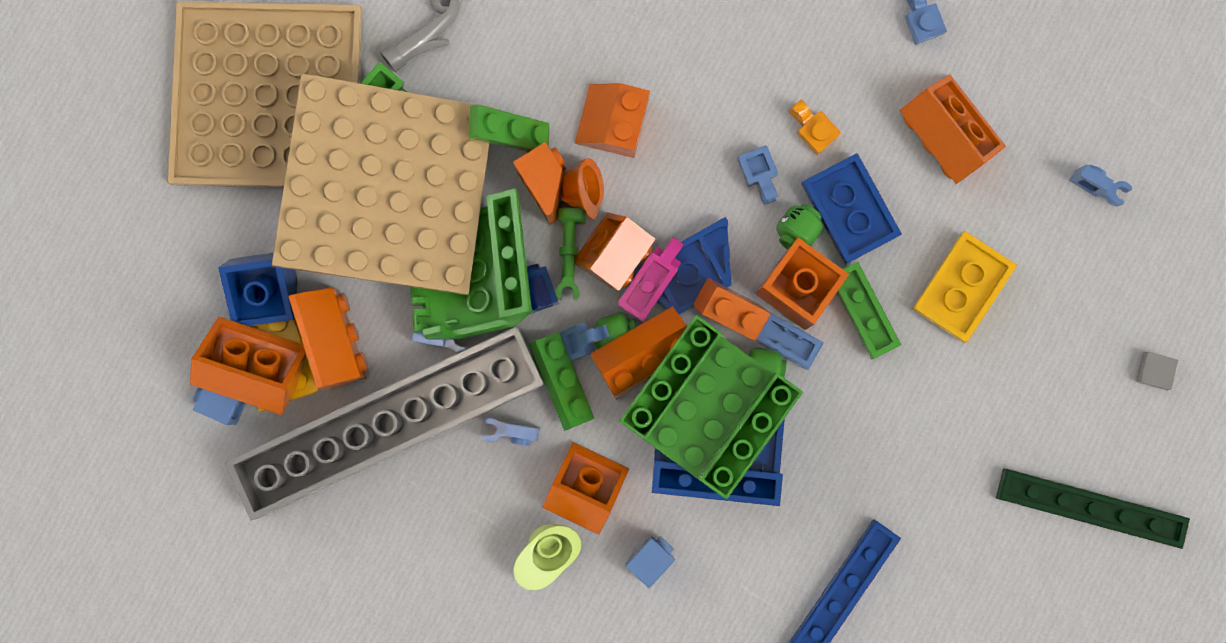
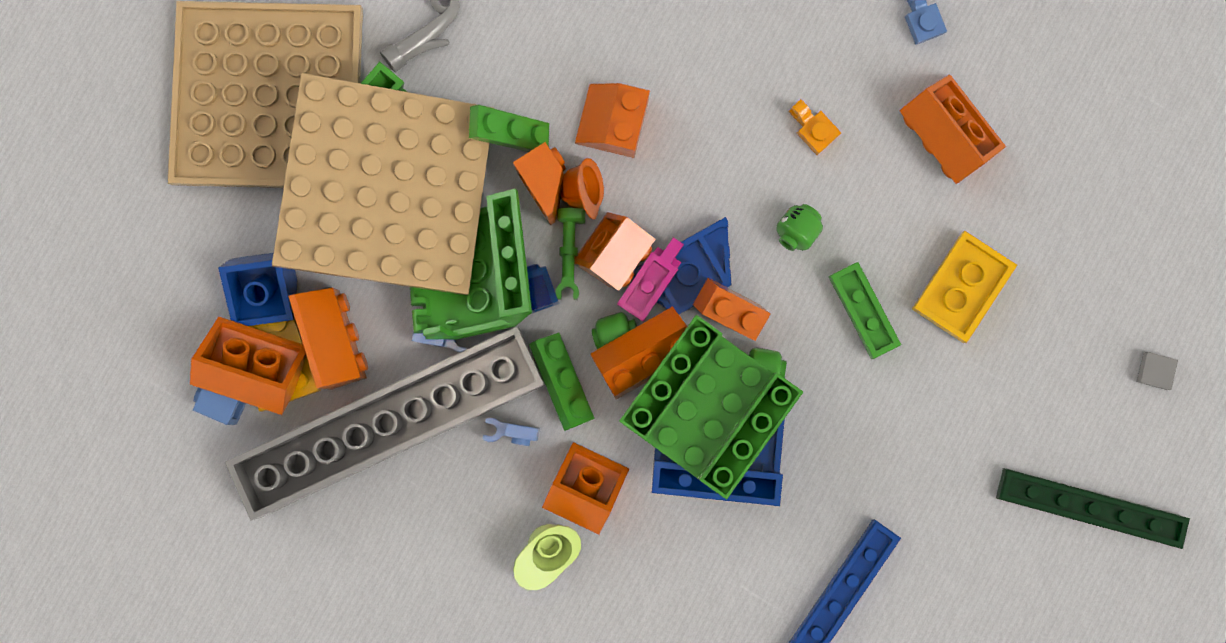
(580, 340): medium blue plate -> none
(651, 560): medium blue brick -> none
(759, 169): medium blue plate -> none
(789, 341): medium blue plate -> none
(802, 284): orange slope -> none
(851, 208): blue plate -> none
(1097, 183): medium blue plate -> none

